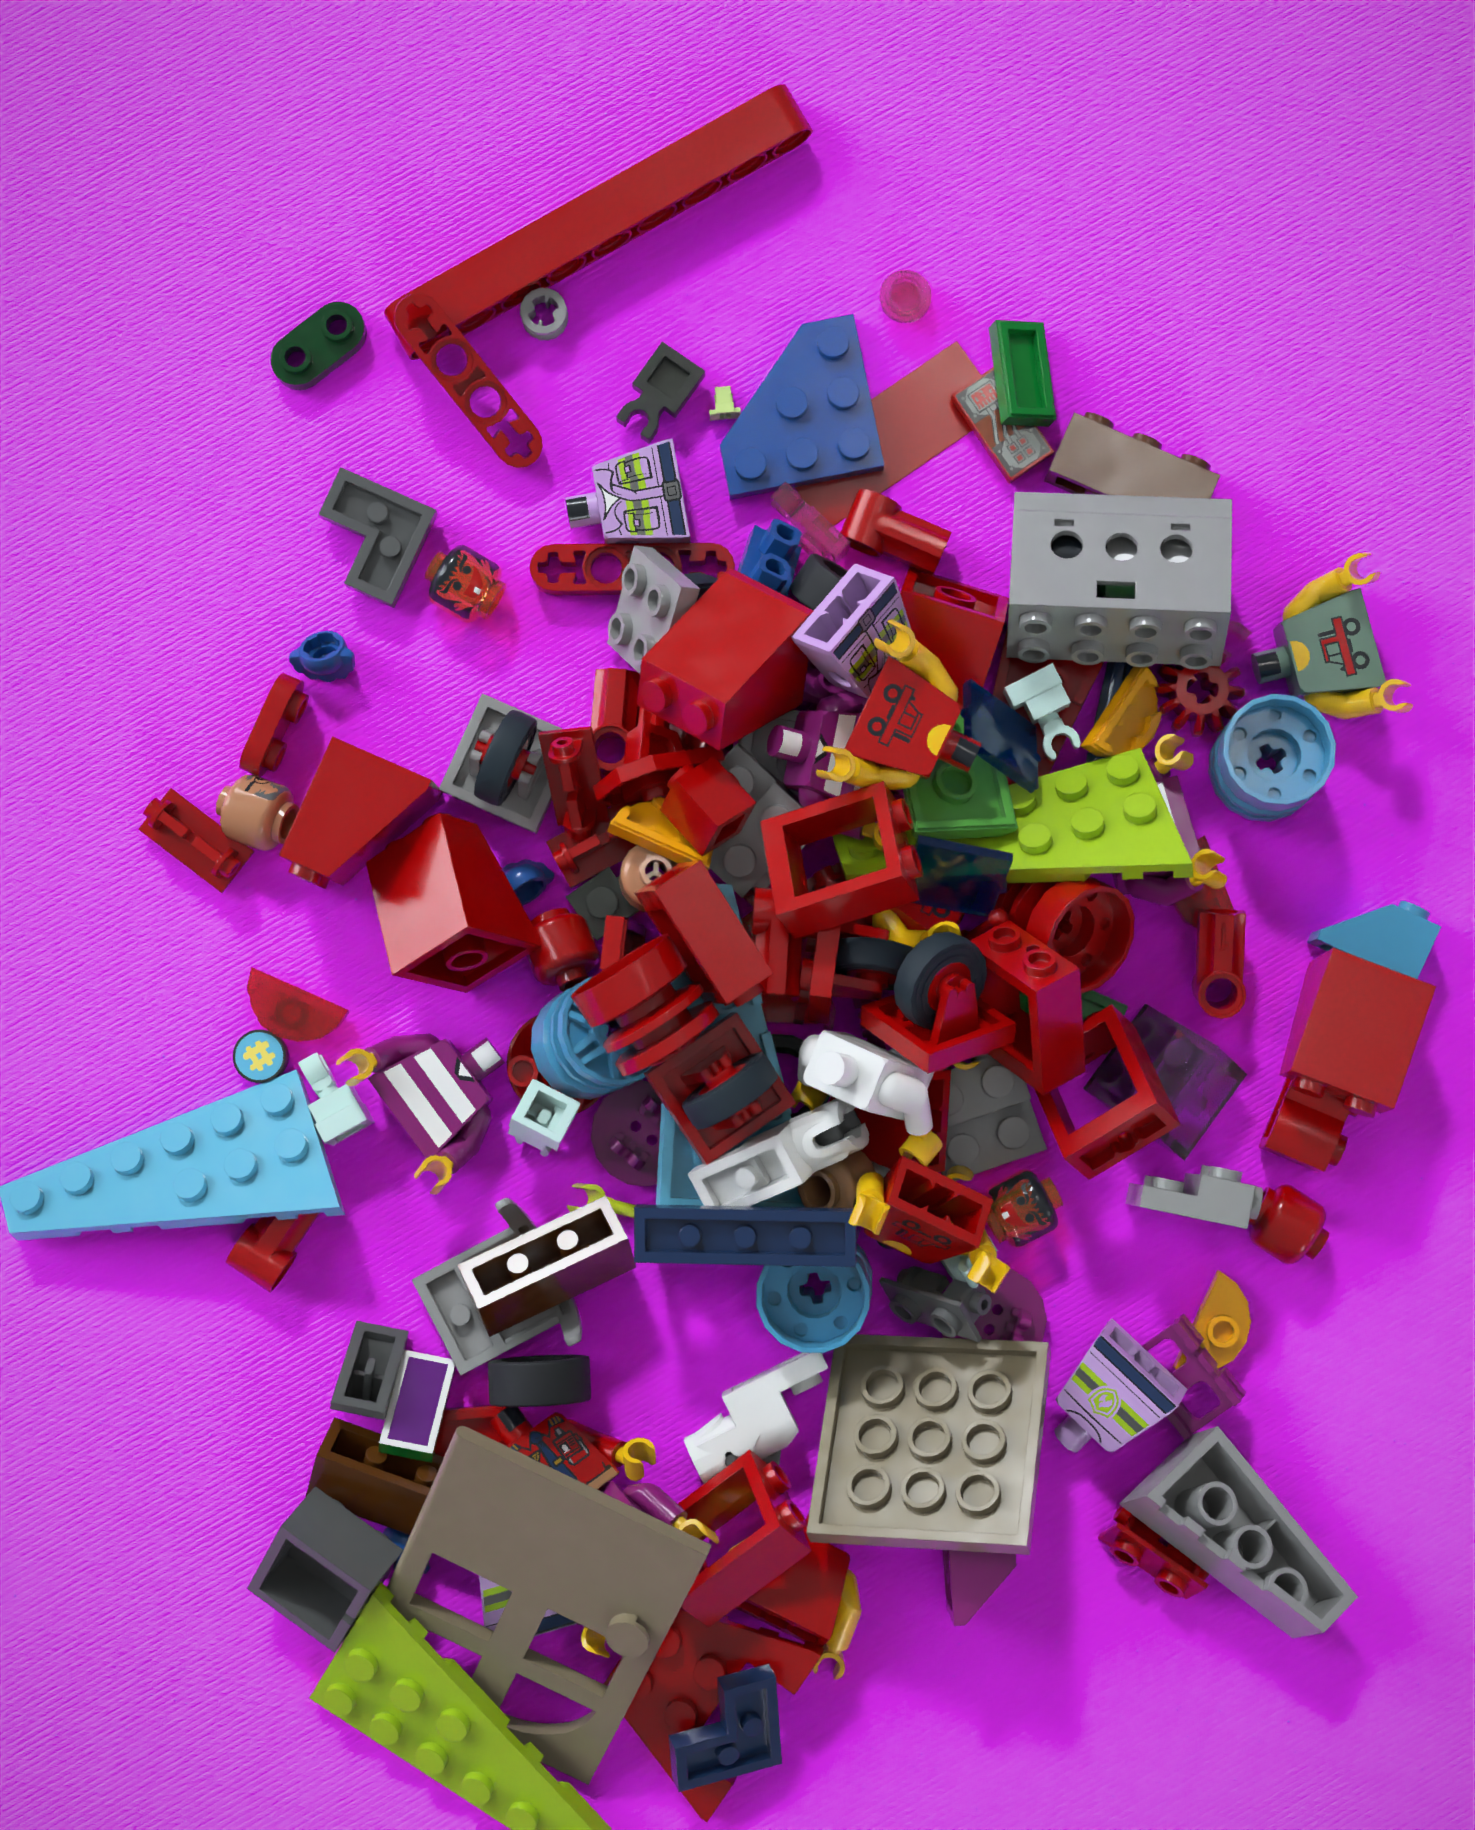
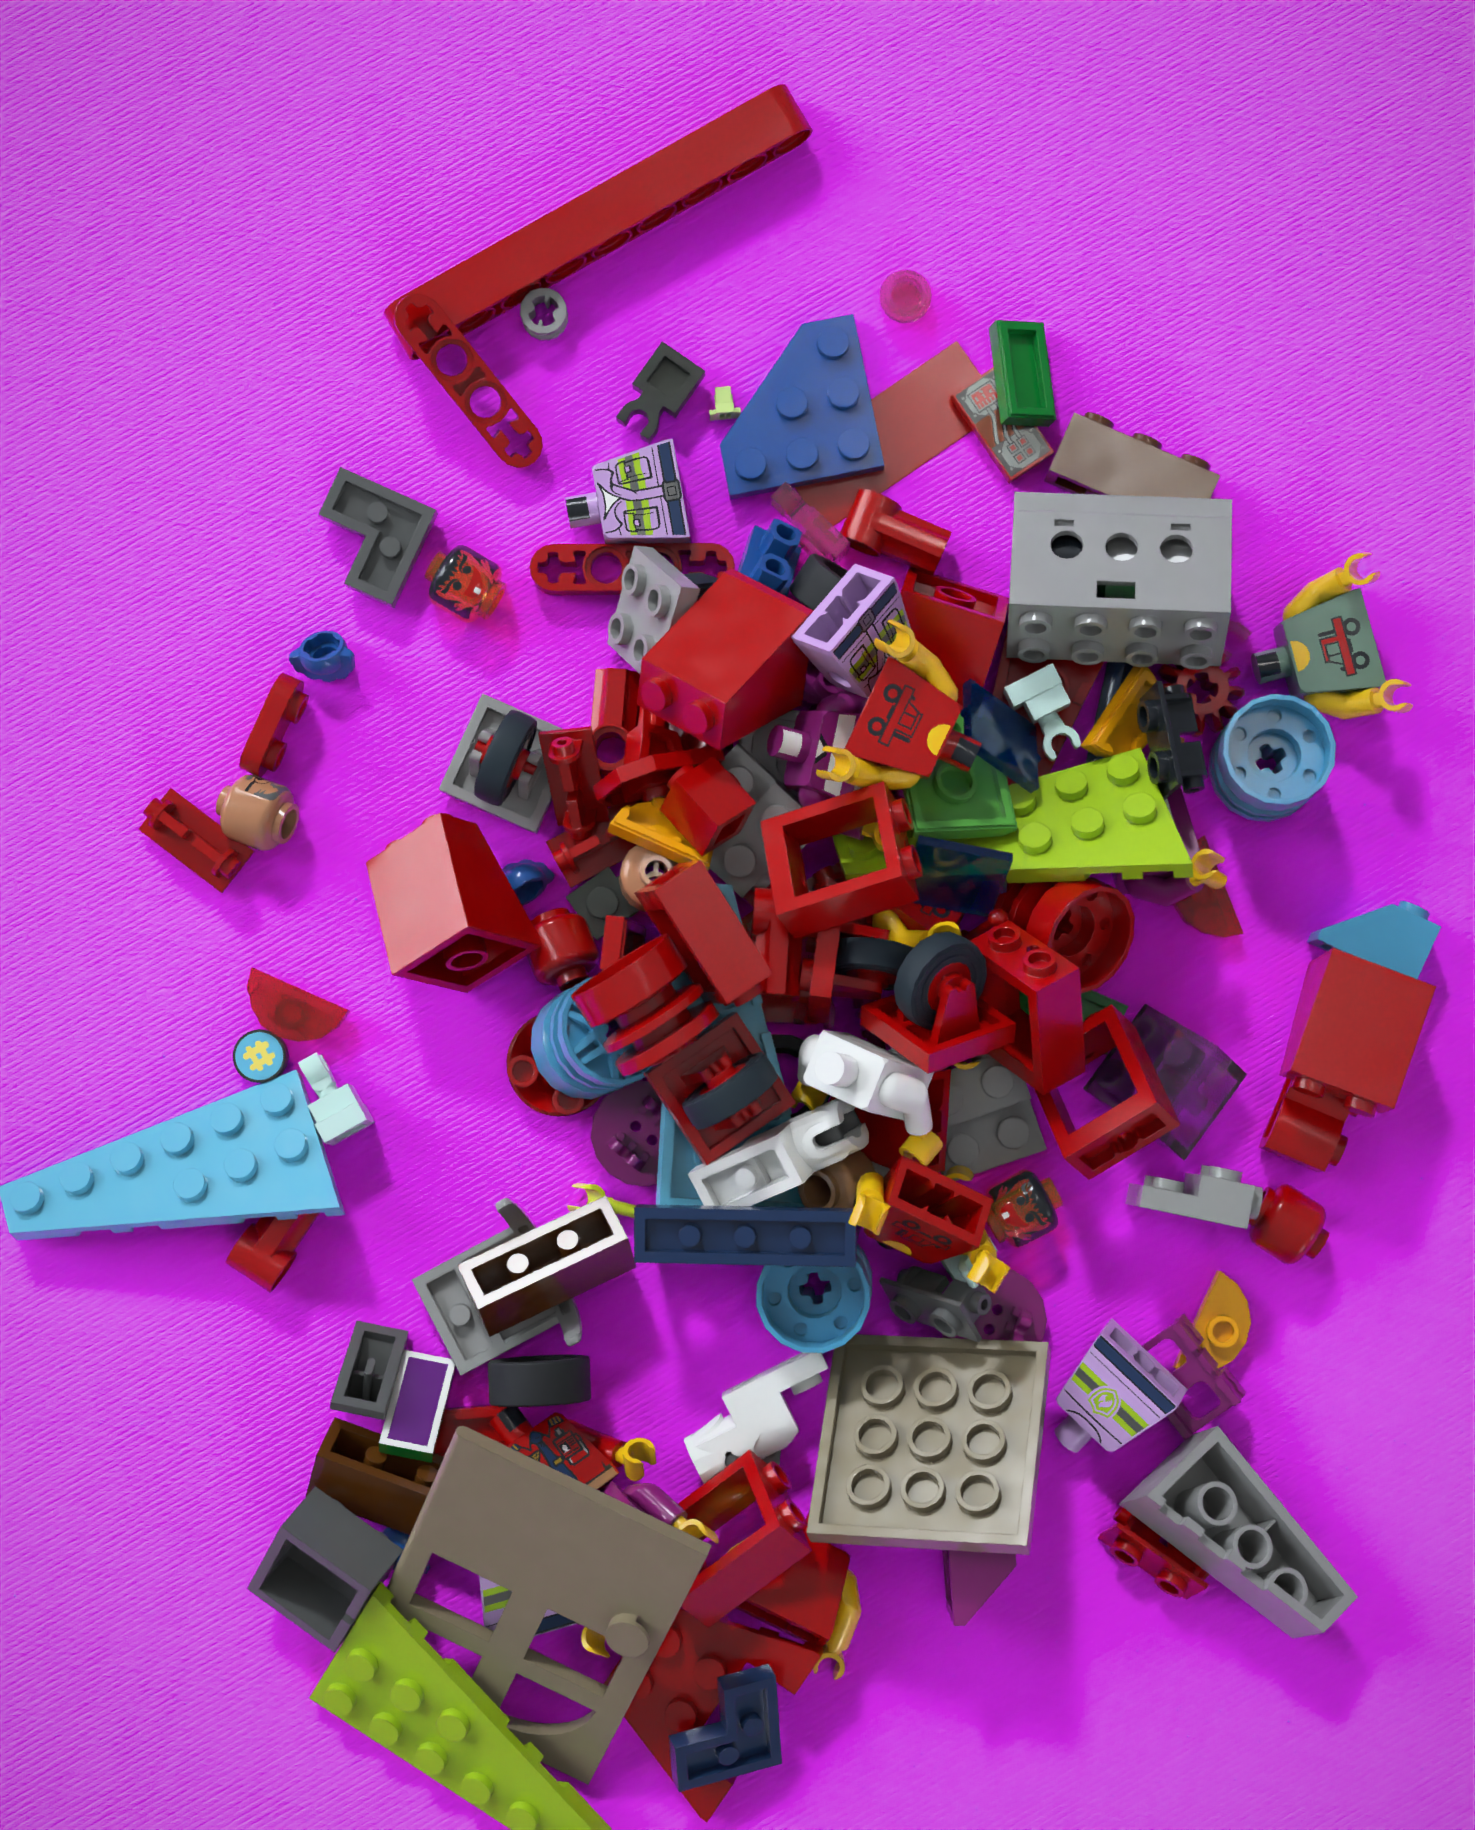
(322, 349): dark green plate -> none
(353, 813): red slope -> none
(432, 1095): torso -> none
(542, 1117): light aqua piece -> none
(1164, 718): none -> black hinge
(1219, 956): red piece -> none

